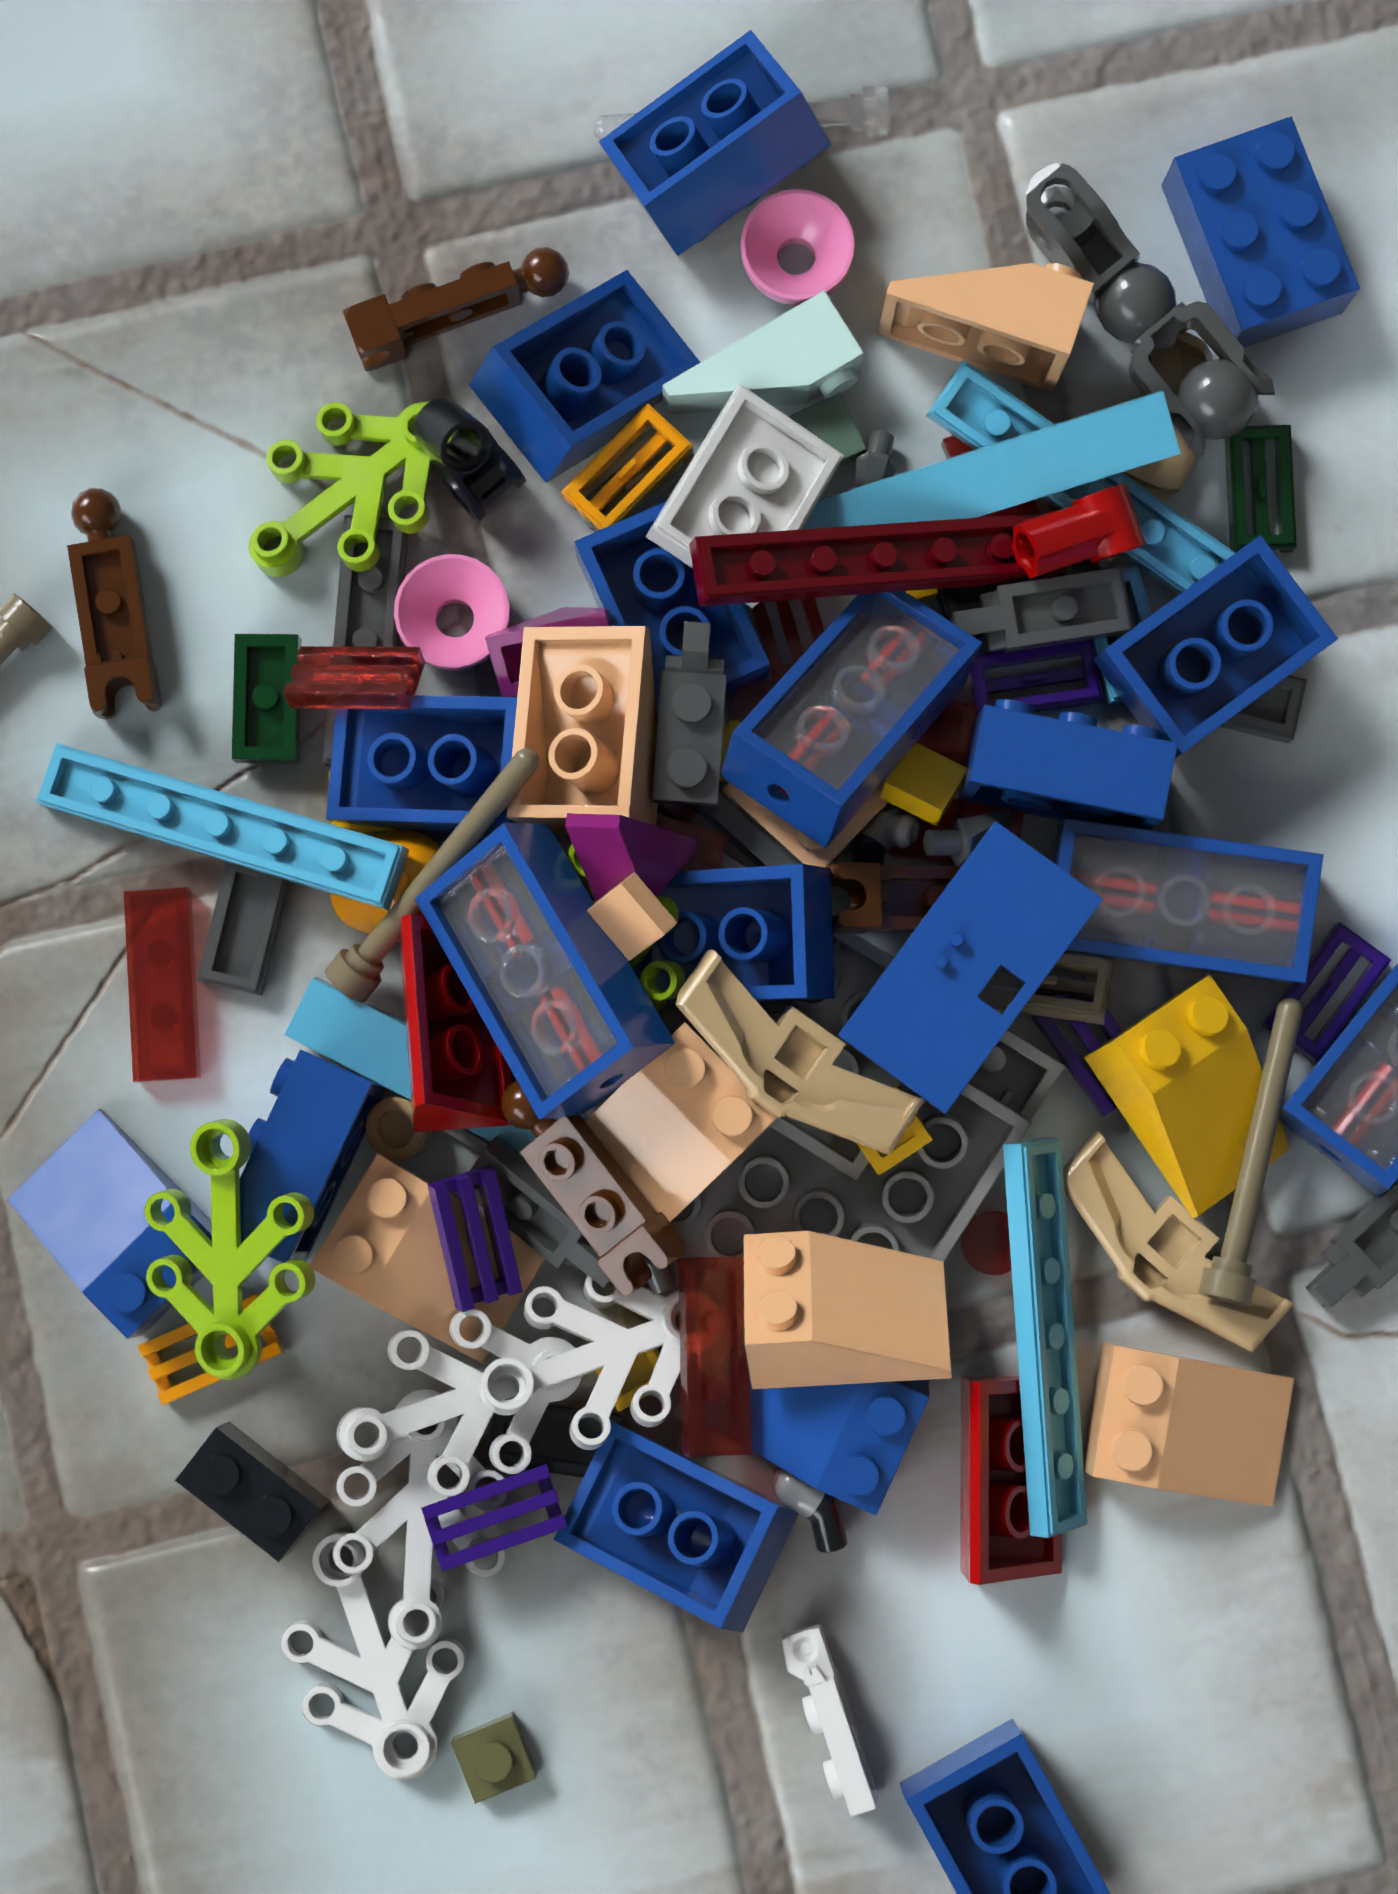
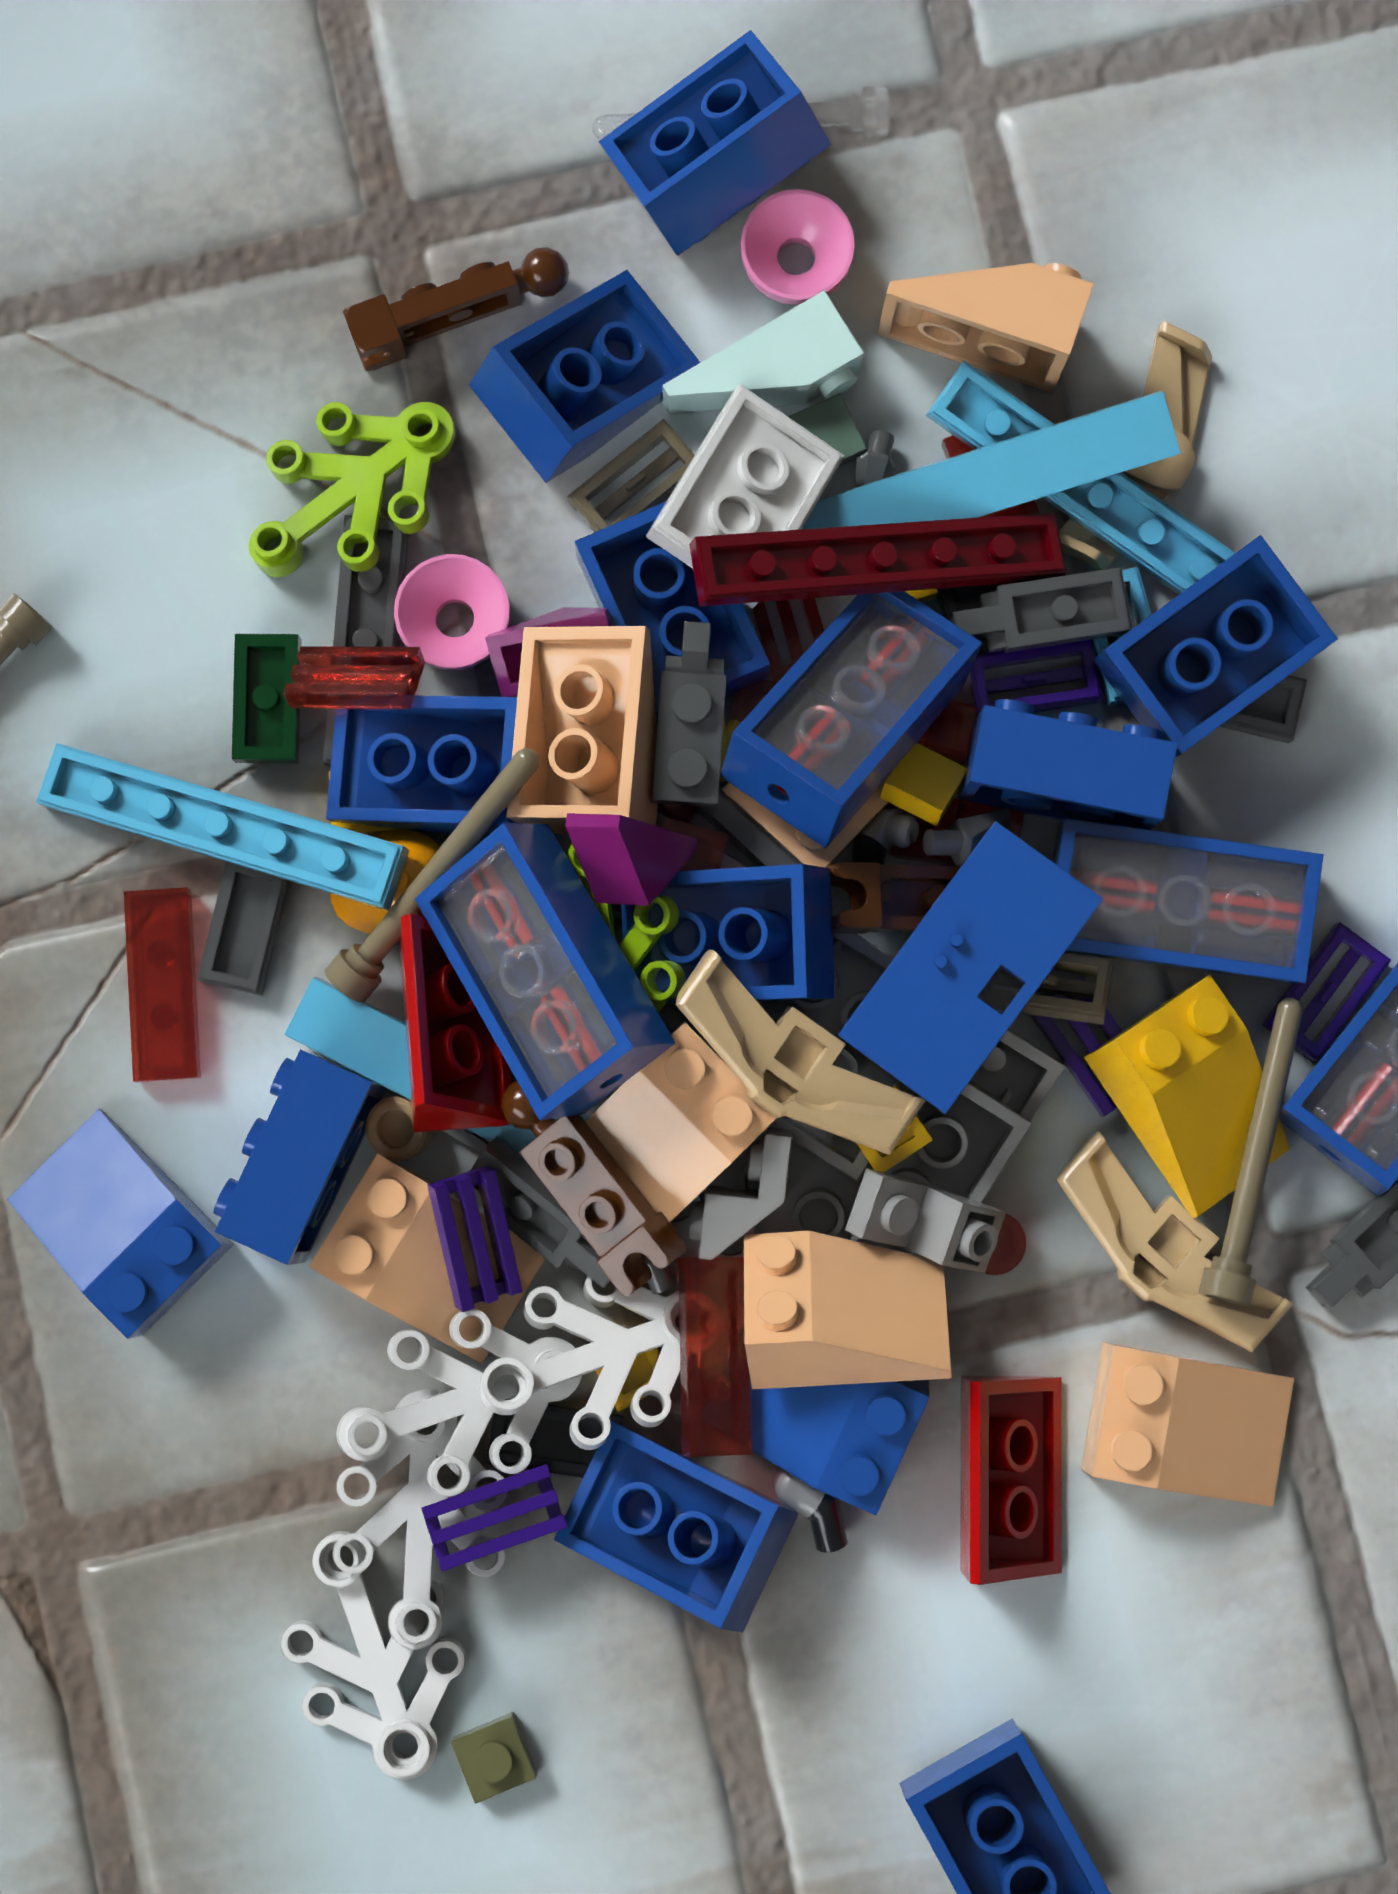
(110, 607): reddish brown plate -> none
(160, 1370): light orange tile -> none
(224, 1258): lime plant -> none
(252, 1490): black brick -> none
(470, 464): black piece -> none
(632, 916): light nougat tile -> none
(641, 492): light orange tile -> none
(734, 1211): none -> light grey slope
(831, 1715): white hinge -> none
(925, 1220): none -> light grey slope
(1045, 1336): medium azure tile -> none
(1089, 529): red piece -> none
(1141, 308): dark grey piece -> none
(1256, 436): dark green tile -> none
(1260, 233): blue brick -> none

